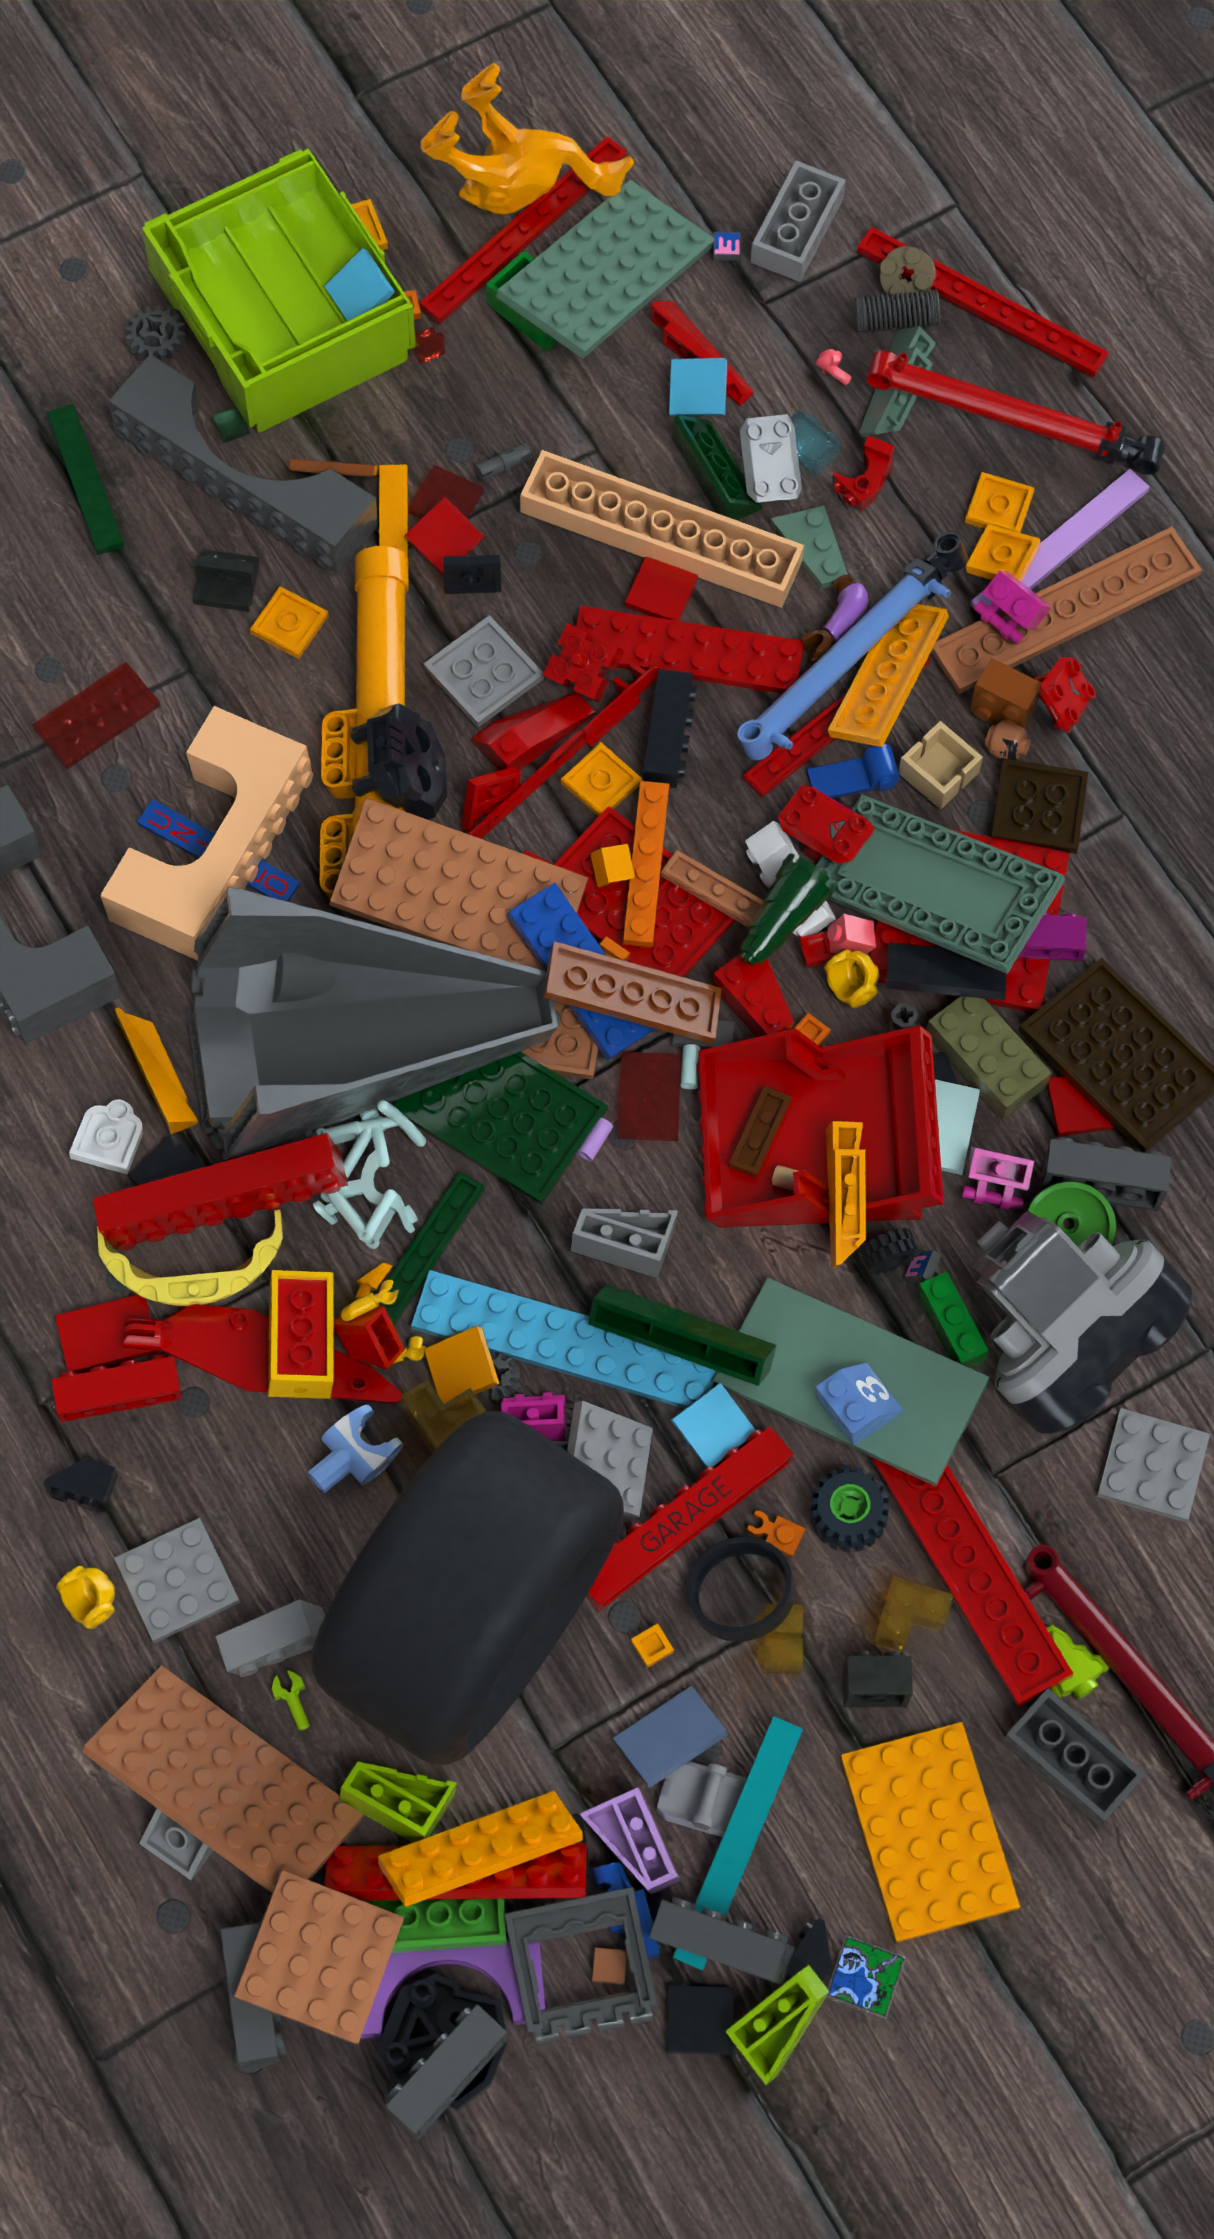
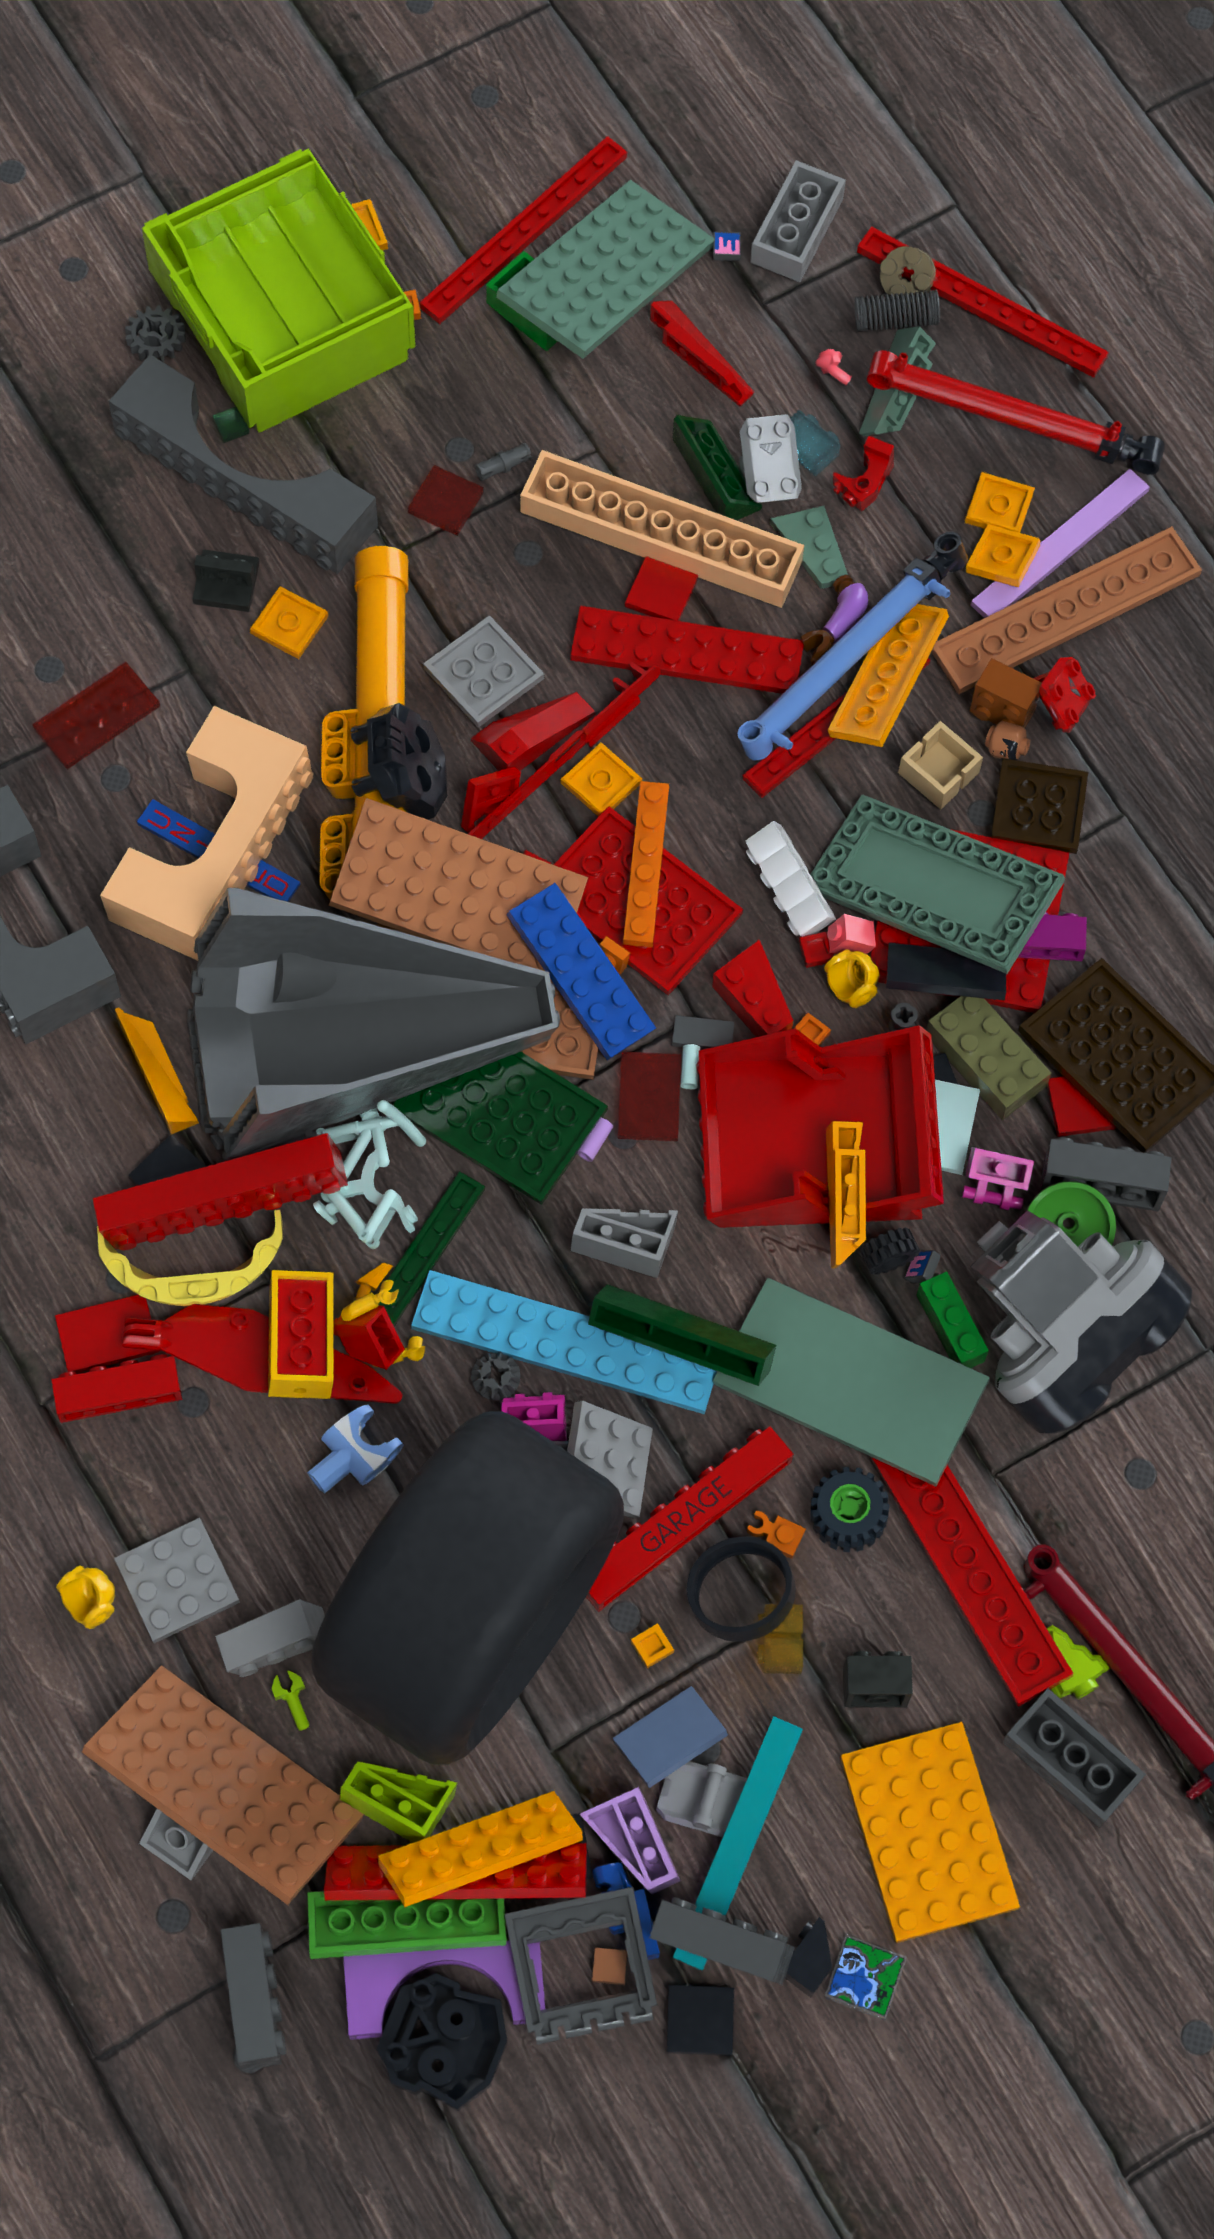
(84, 1482): black slope -> none
(85, 479): dark green tile -> none
(108, 1137): white plate -> none
(318, 1957): nougat plate -> none
(342, 468): dark orange tile -> none
(359, 286): medium azure tile -> none
(393, 506): light orange tile -> none
(428, 344): clear red panel -> none
(433, 1417): clear yellow brick -> none
(443, 534): red tile -> none
(446, 2072): dark grey brick -> none
(461, 1364): light orange tile -> none
(472, 574): black tile -> none
(517, 162): light orange animal -> none
(583, 662): red brick -> none
(612, 864): light orange panel -> none
(632, 992): plate -> none
(668, 727): black brick -> none
(698, 387): medium azure tile -> none
(712, 888): nougat tile -> none
(713, 1425): medium azure tile -> none
(760, 1132): reddish brown plate -> none
(777, 2024): lime wedge -> none
(783, 1177): tan hinge -> none
(787, 905): dark green cone -> none
(825, 826): red shield -> none
(857, 1401): medium blue slope -> none
(859, 775): blue door -> none
(908, 1605): clear yellow brick -> none
(1014, 599): dark pink brick -> none
(1153, 1465): light grey plate -> none

